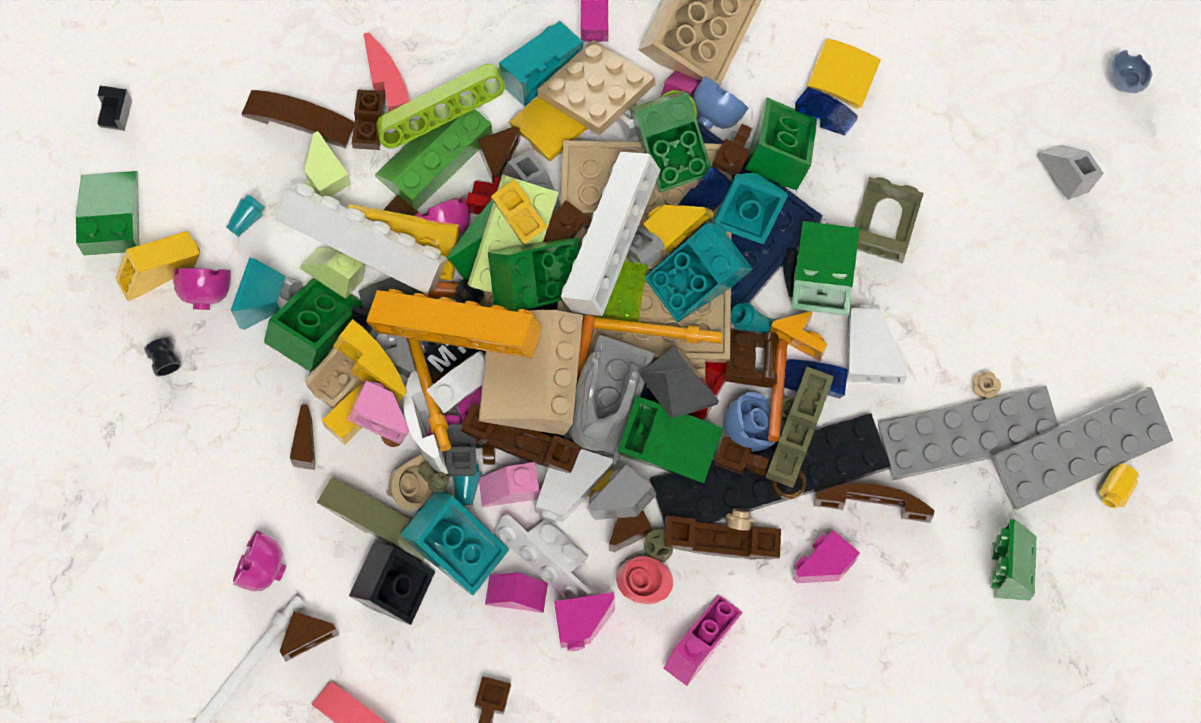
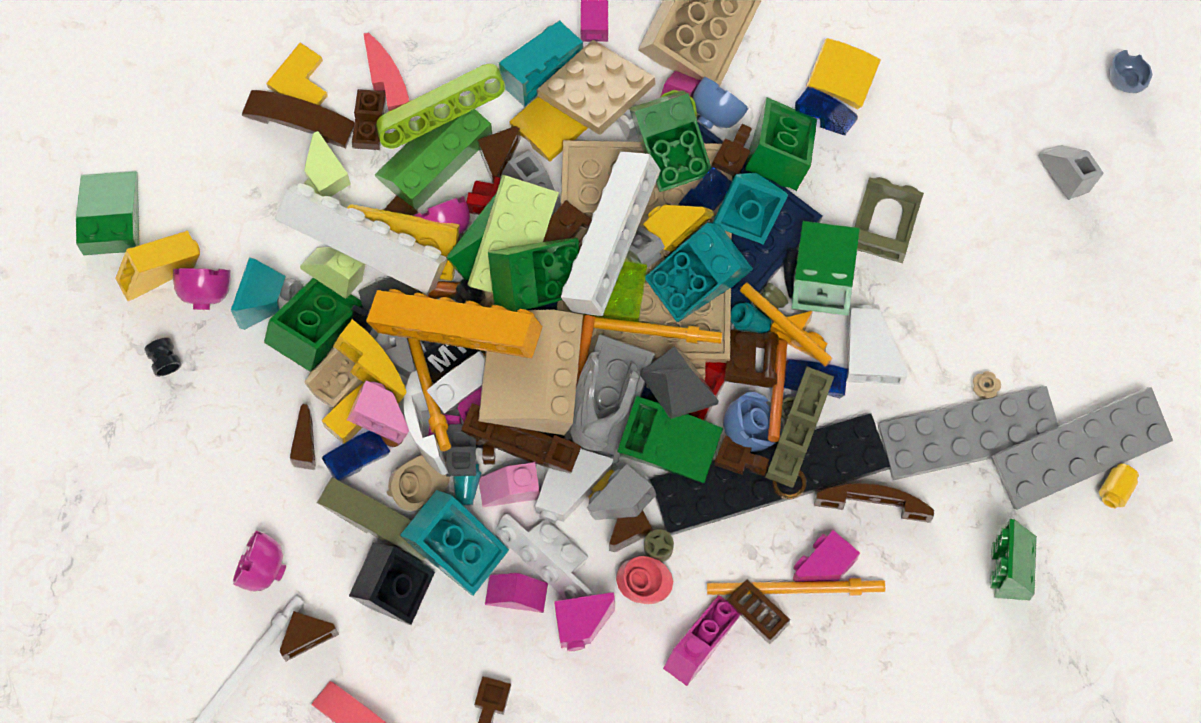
(114, 107): black panel -> none
(245, 215): teal cone -> none
(294, 73): none -> yellow tile
(355, 455): none -> clear blue slope
(436, 481): olive arm -> none
(518, 212): yellow slope -> none
(721, 540): reddish brown slope -> none
(739, 519): tan plate -> none
(751, 619): none -> reddish brown slope
(774, 296): none -> olive wheel
(788, 326): none -> light orange bar
(854, 587): none -> light orange bar

